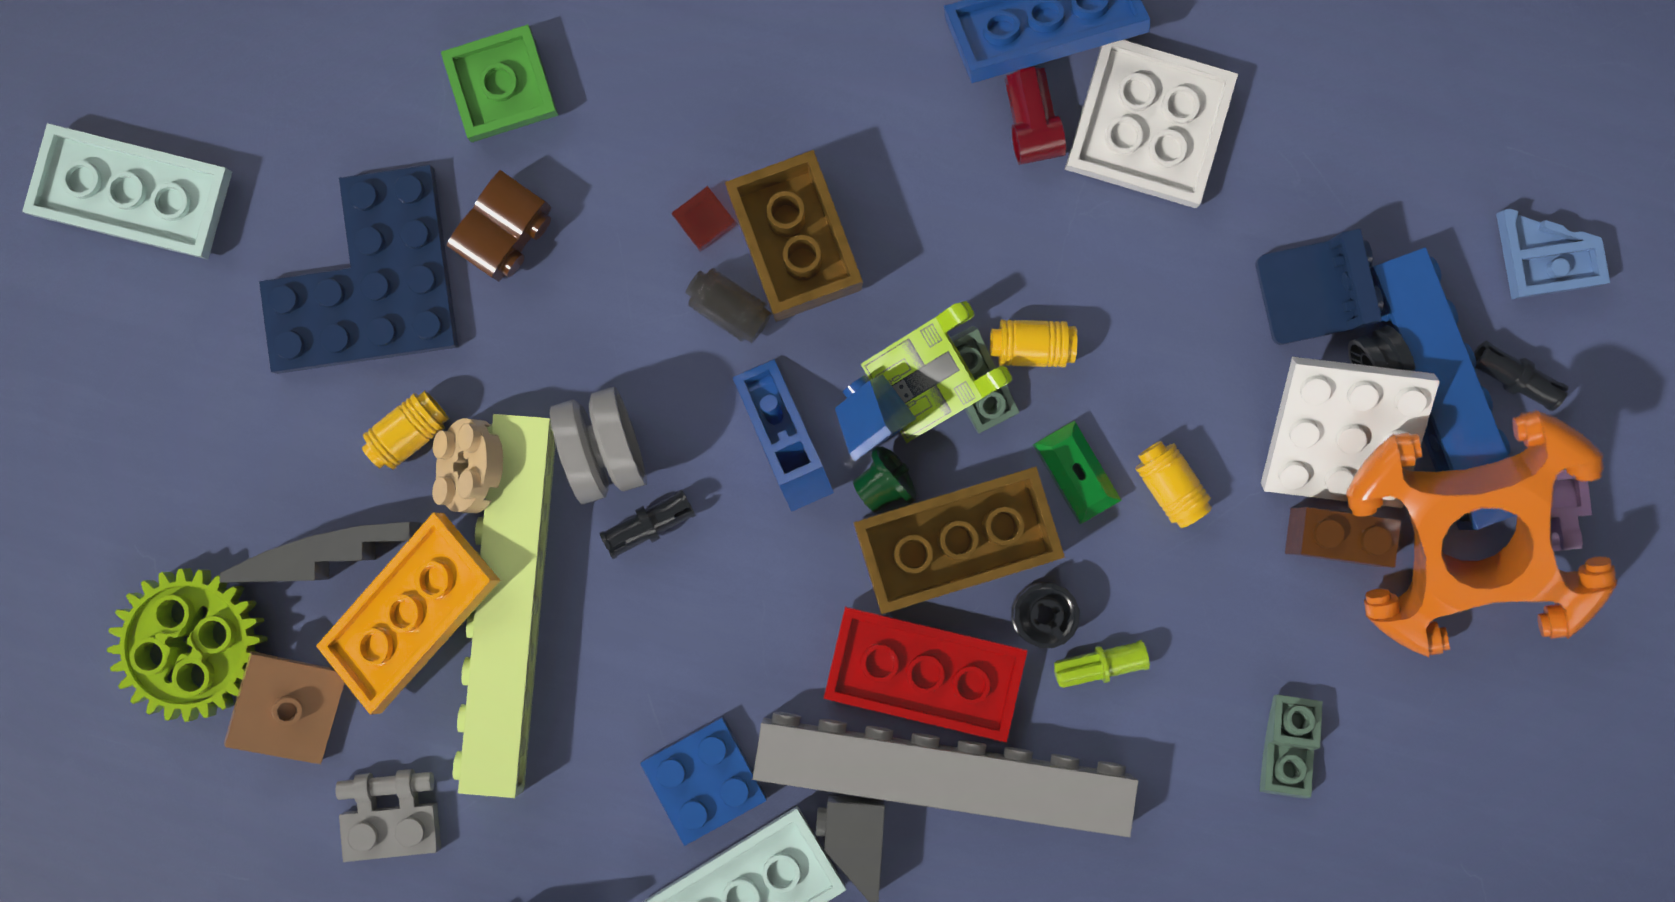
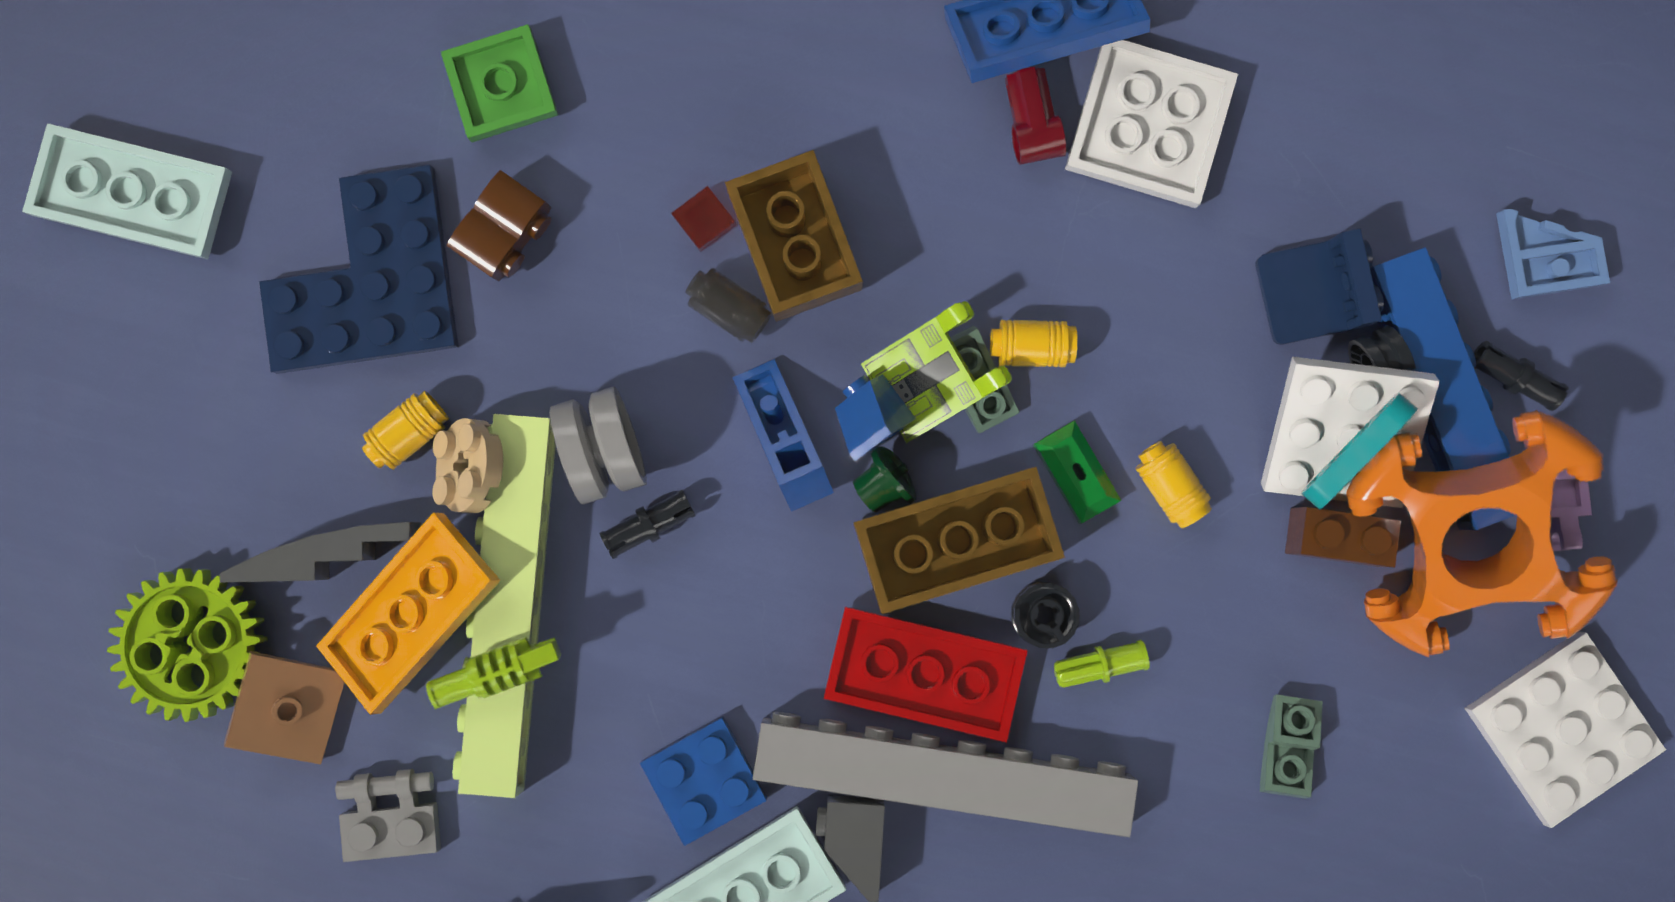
(494, 671): none -> lime hinge
(1359, 450): none -> teal beam
(1565, 729): none -> white plate

